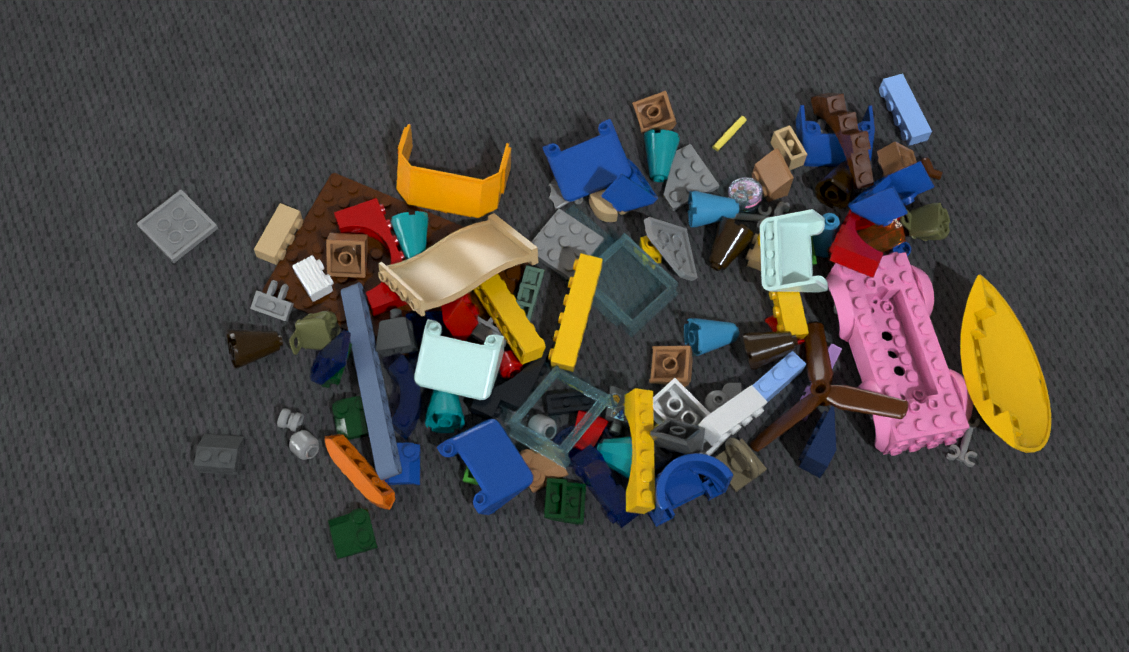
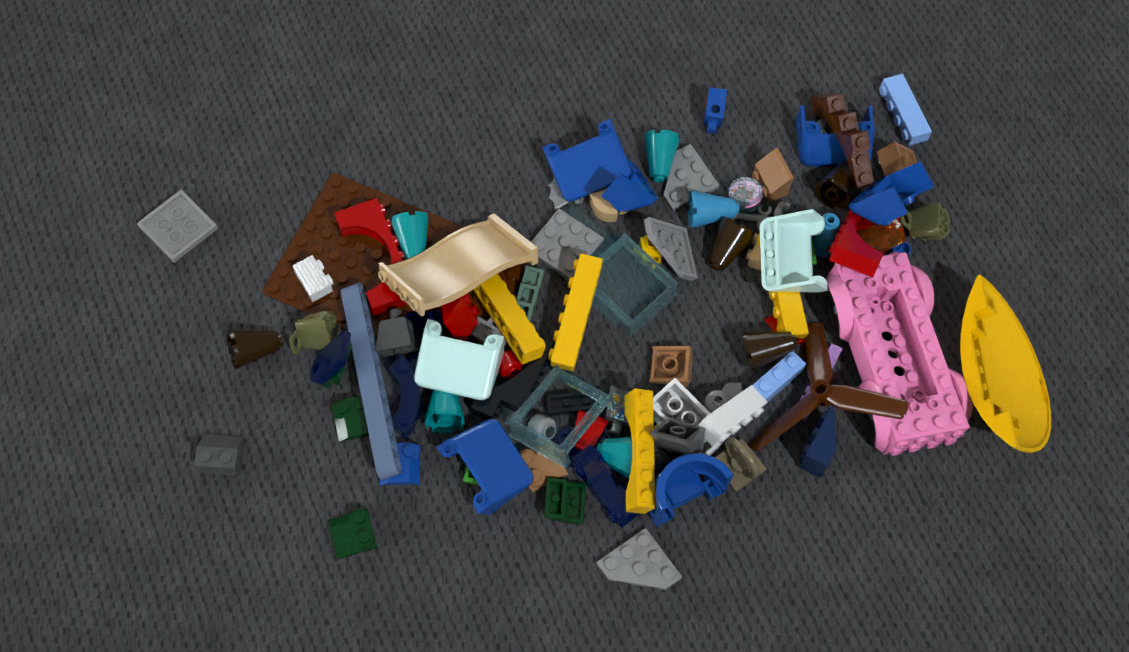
(272, 305): light grey hinge -> none
(278, 234): tan brick -> none
(290, 420): light grey wheel -> none
(304, 445): light grey head -> none
(347, 255): medium nougat slope -> none
(359, 471): orange brick -> none
(449, 191): light orange piece -> none
(640, 563): none -> light grey plate
(655, 113): medium nougat slope -> none
(708, 335): dark azure cone -> none
(714, 109): none -> blue torso
(729, 133): light yellow piece -> none
(789, 147): tan brick -> none
(933, 173): reddish brown arm -> none
(961, 453): light grey bar -> none

